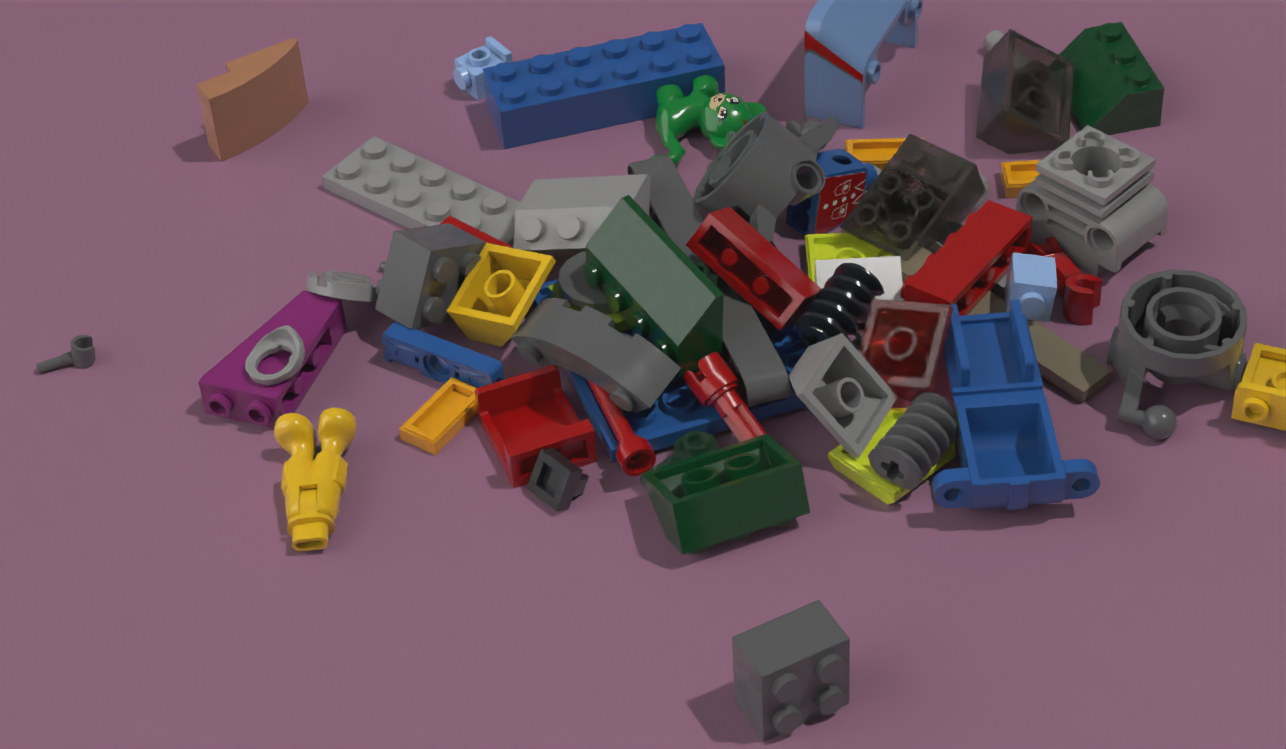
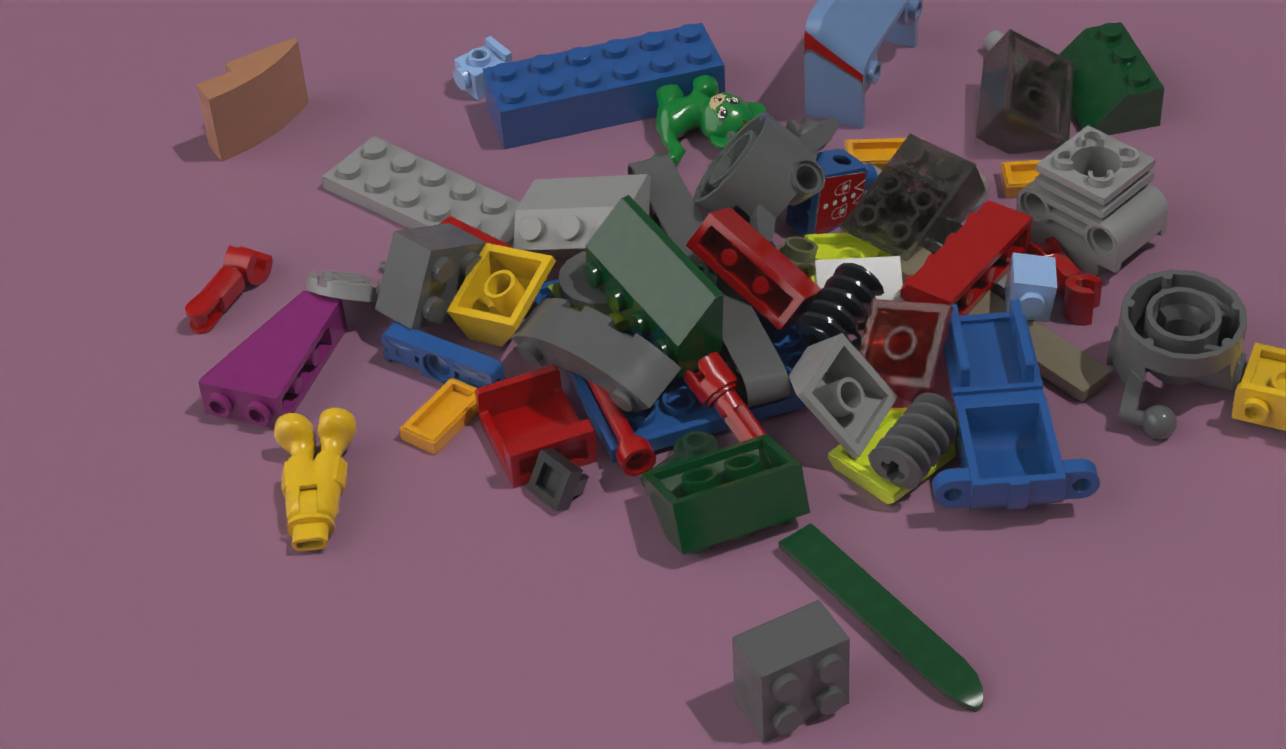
(81, 355): dark grey hand -> none
(238, 267): none -> red piece
(280, 338): light grey piece -> none
(800, 252): none -> olive plate
(885, 616): none -> dark green piece

